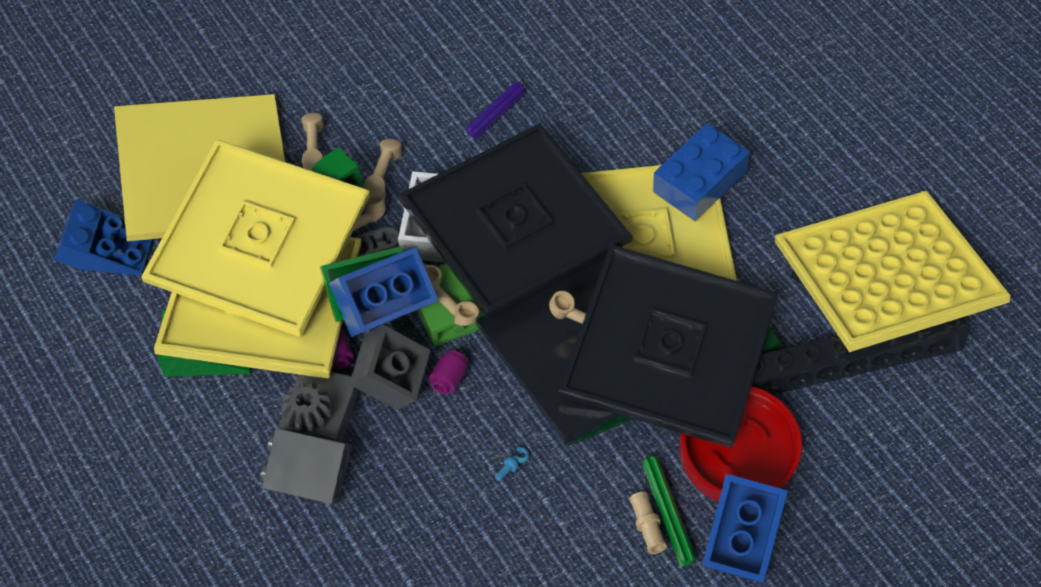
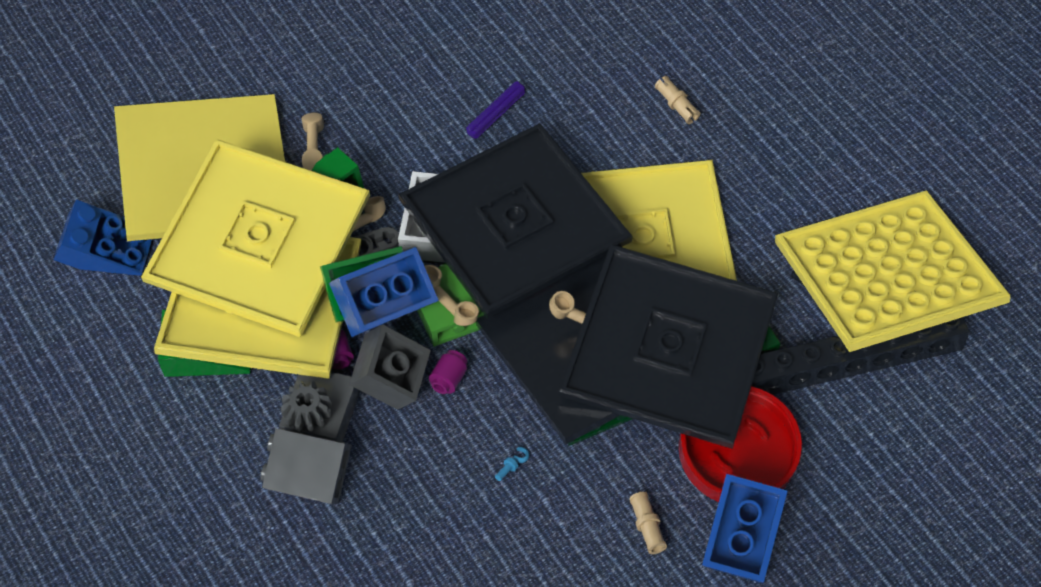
(390, 151): tan bar -> none
(669, 511): green axle -> none
(677, 100): none -> tan pin
(700, 171): blue brick -> none

